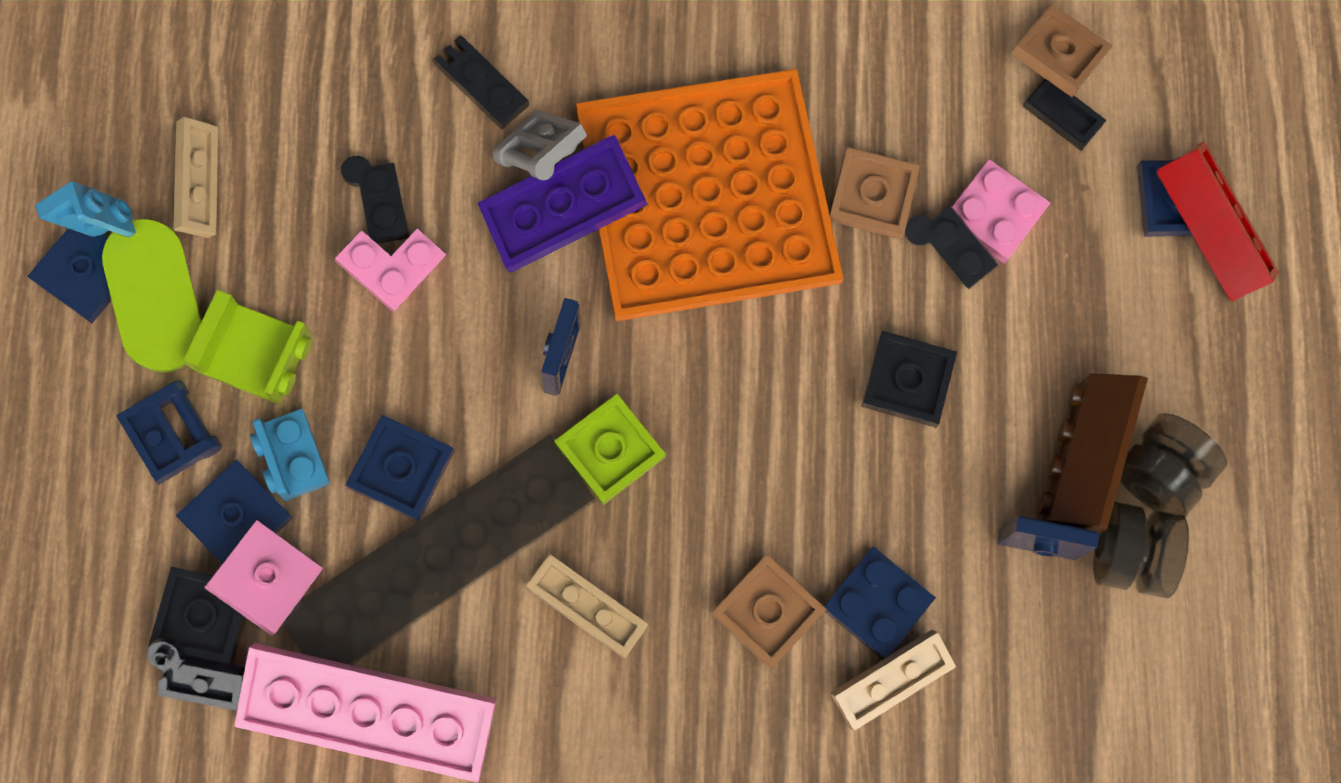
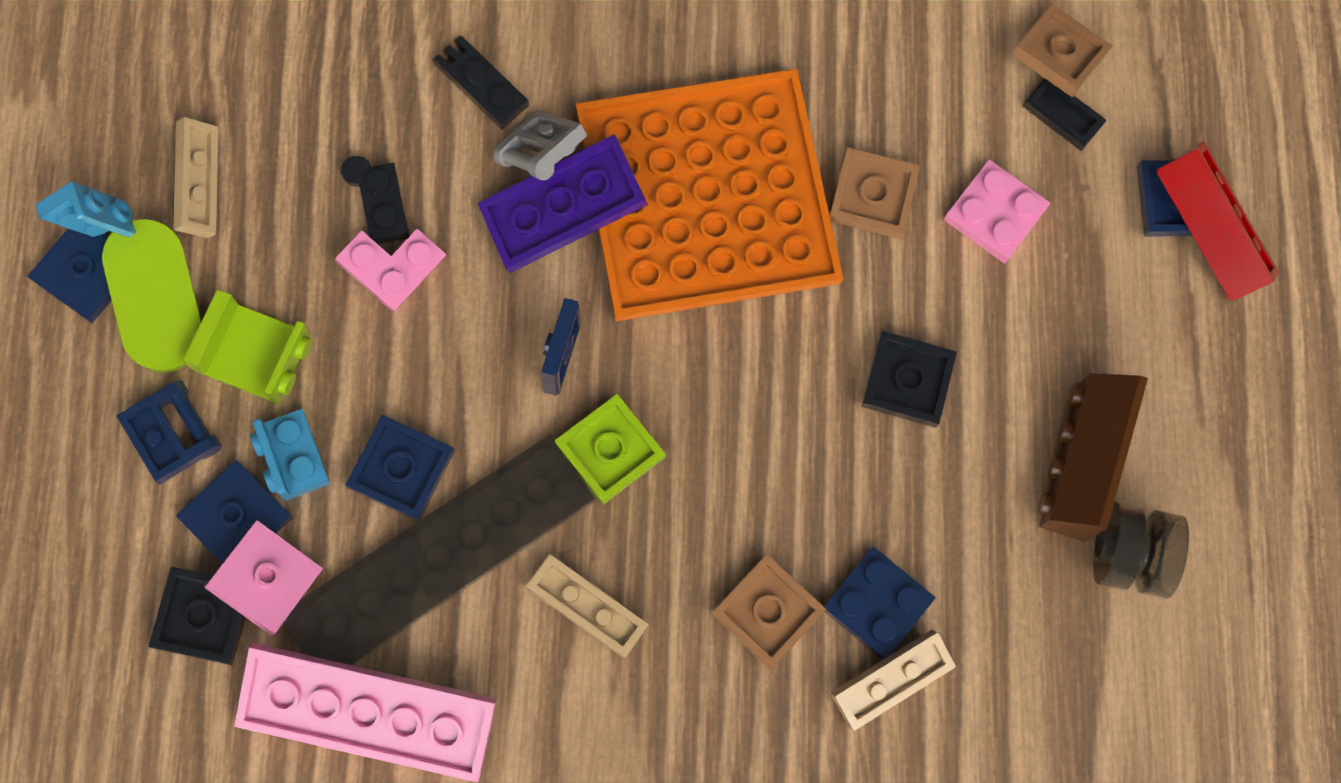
(195, 678): hinge -> none
(954, 243): black hinge -> none
(1048, 538): dark blue plate -> none
(1172, 465): clear smoke wheel -> none

